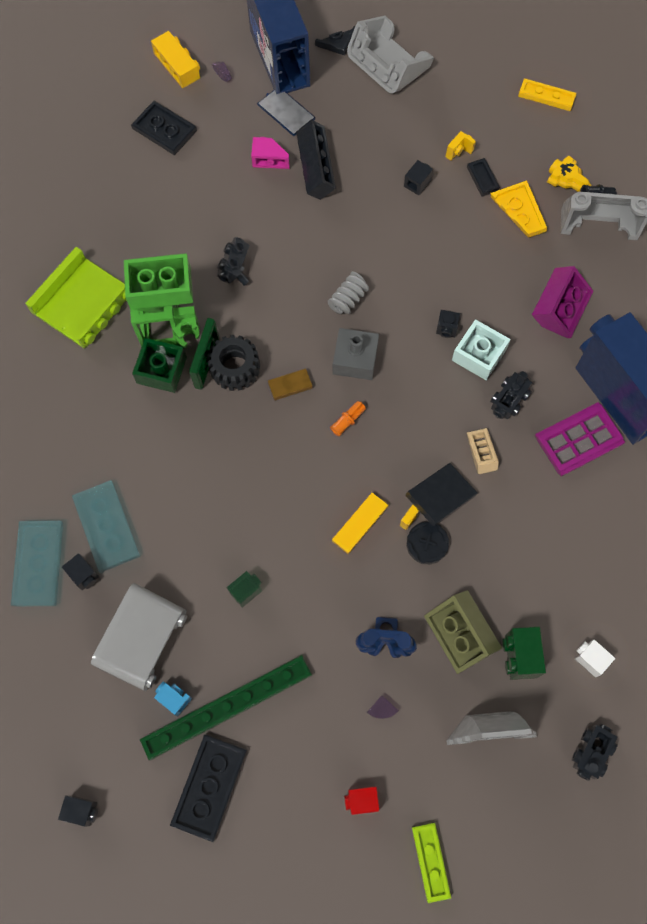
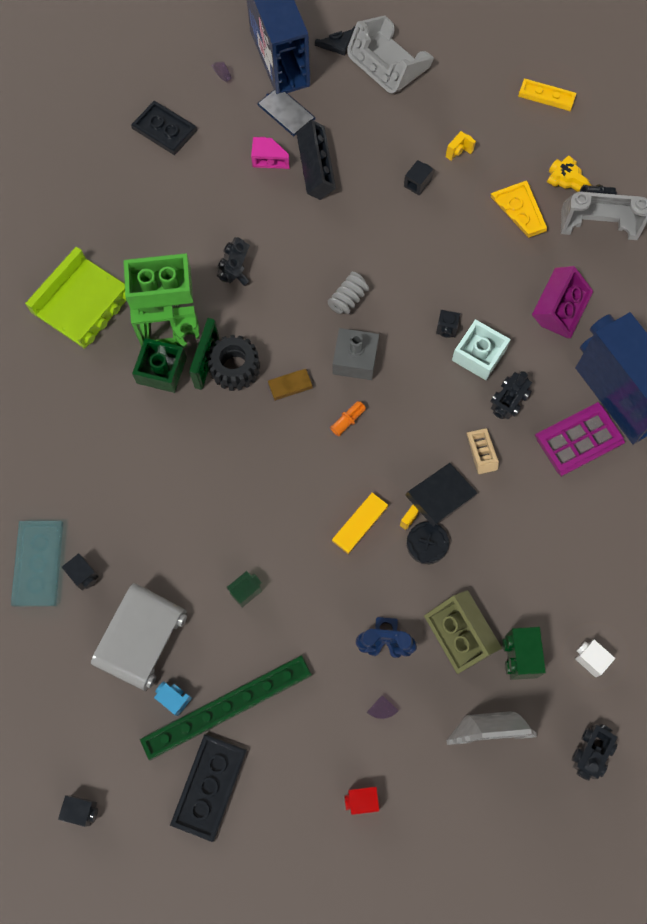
(105, 526): clear light blue tile -> none
(176, 59): yellow brick -> none
(431, 863): lime tile -> none
(483, 177): black tile -> none

